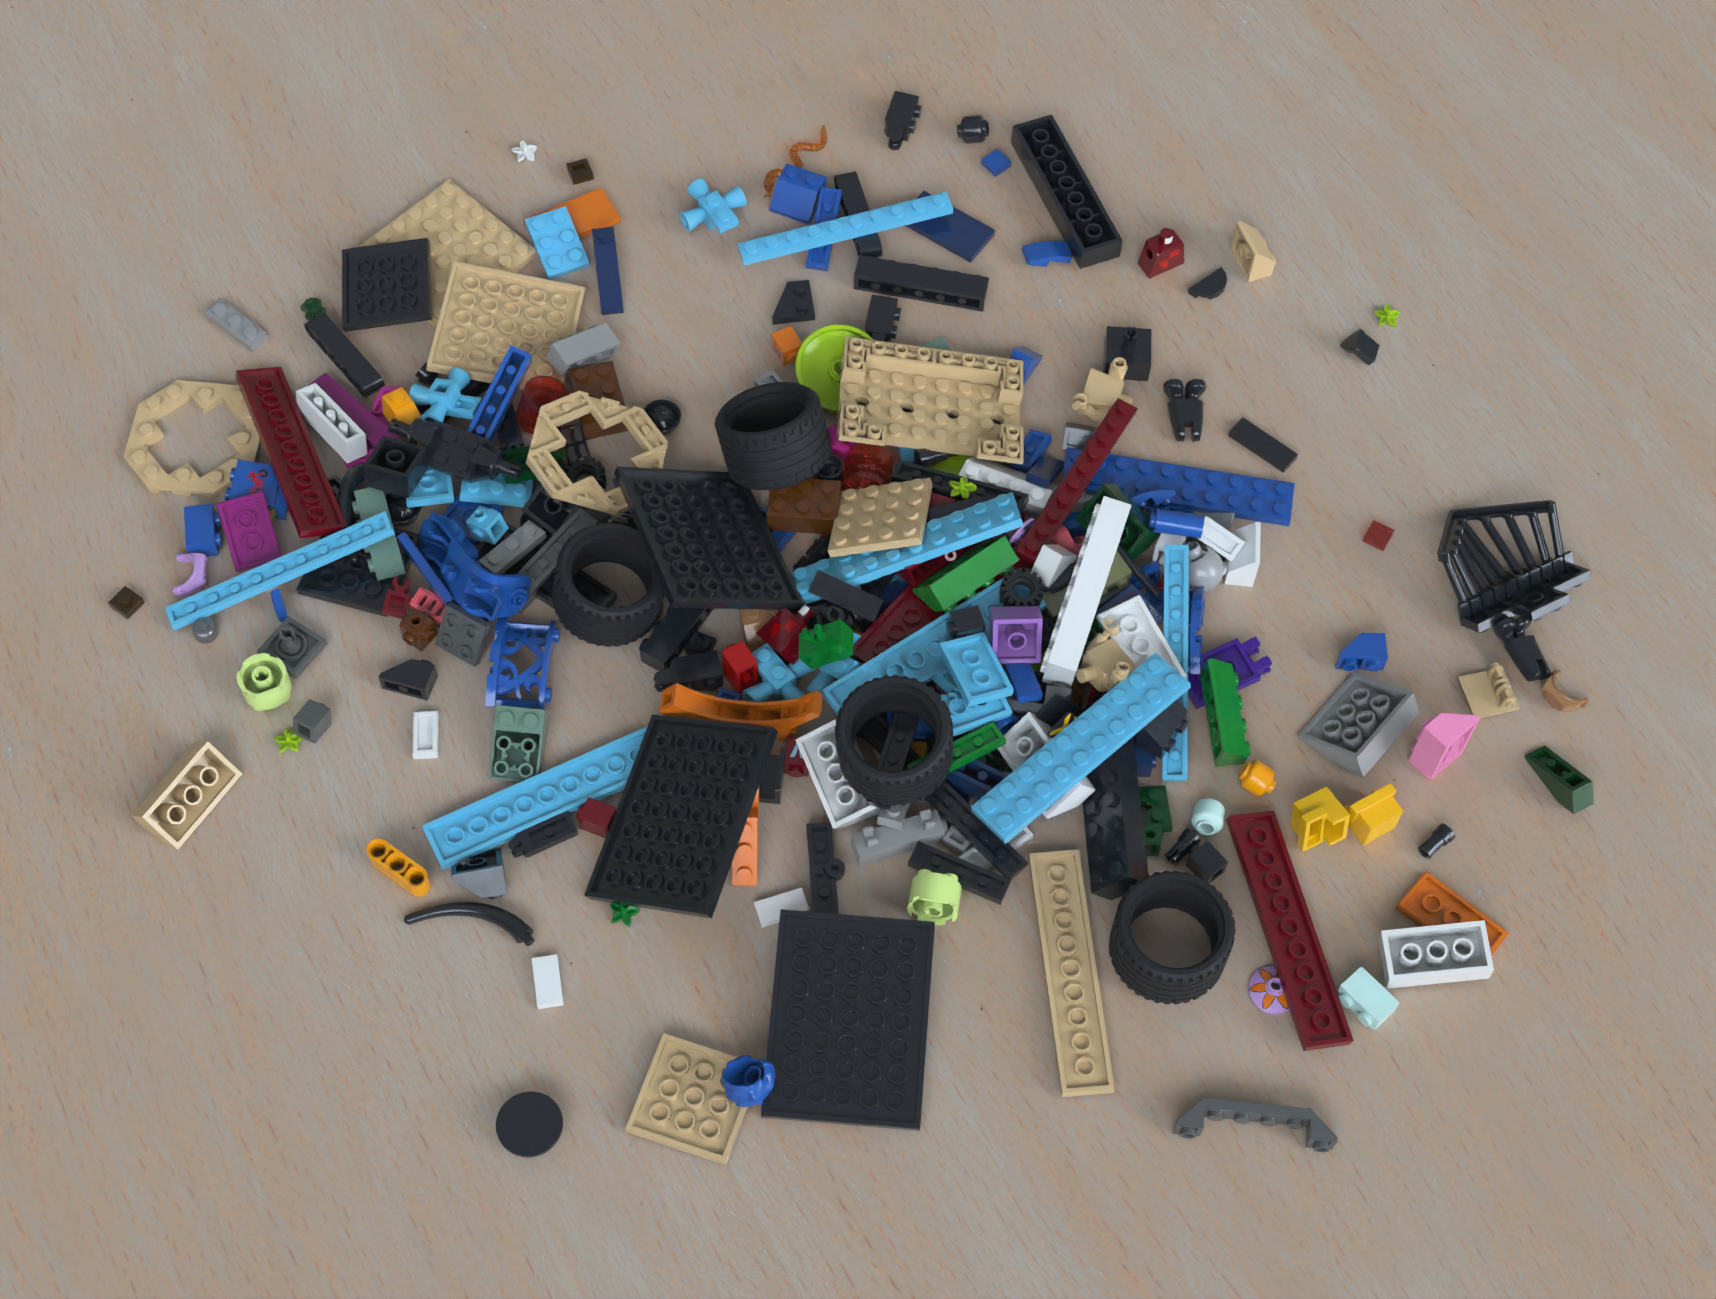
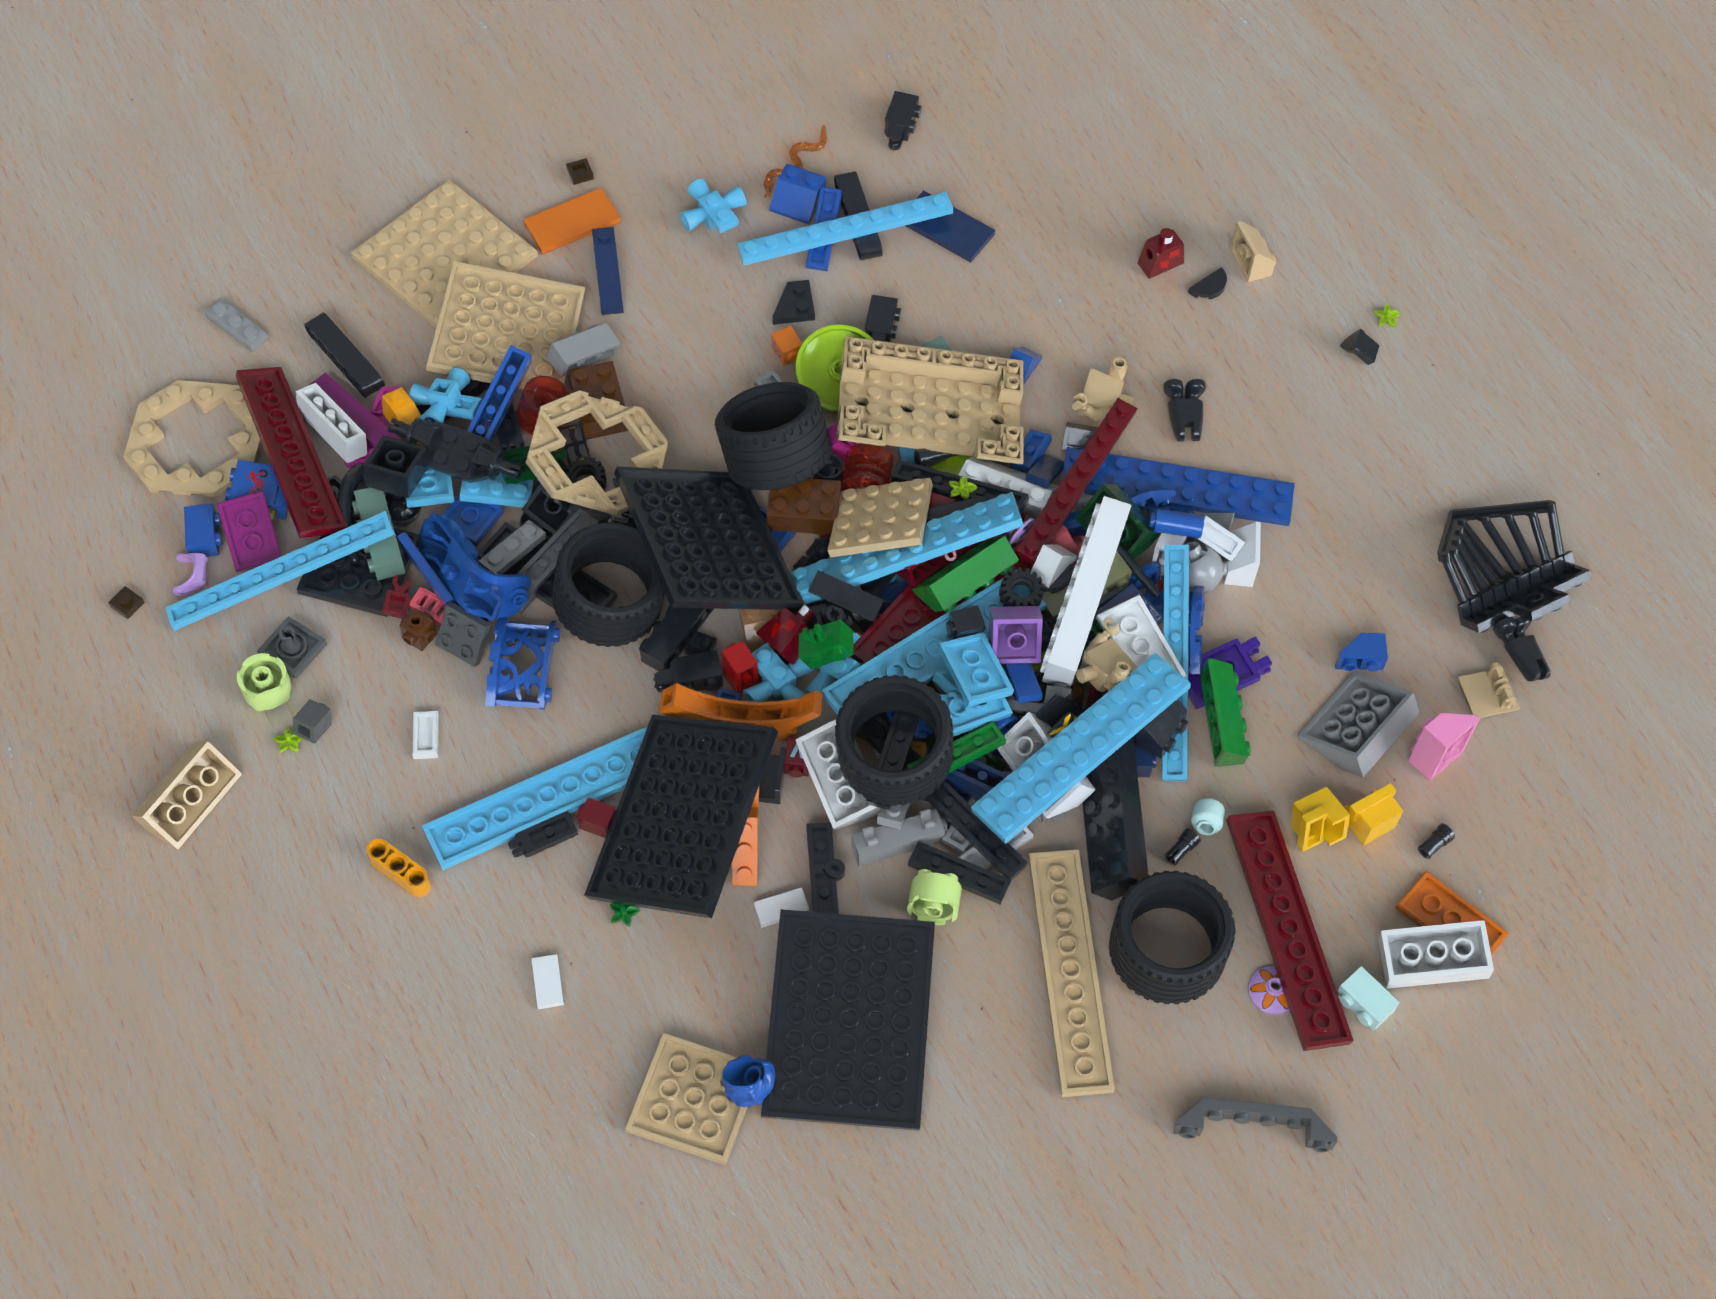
(205, 630): flat silver piece -> none
(278, 604): blue tile -> none
(309, 305): clear green plate -> none
(386, 284): black plate -> none
(410, 678): black slope -> none
(426, 377): black plate -> none
(482, 874): slope -> none
(487, 525): medium azure brick -> none
(506, 920): black animal -> none
(518, 743): sand green slope -> none
(525, 151): white plant -> none
(529, 1124): black piece -> none
(556, 243): medium azure plate -> none
(664, 415): black hat -> none
(921, 283): black brick -> none
(973, 129): black head -> none
(996, 162): blue tile -> none
(1043, 252): blue slope -> none
(1066, 191): black brick -> none
(1133, 346): black brick -> none
(1157, 817): dark green plate -> none
(1206, 862): black brick -> none
(1257, 778): light orange head -> none
(1263, 445): black tile -> none
(1378, 535): clear red tile -> none
(1558, 699): medium nougat helmet -> none
(1563, 781): dark green slope -> none

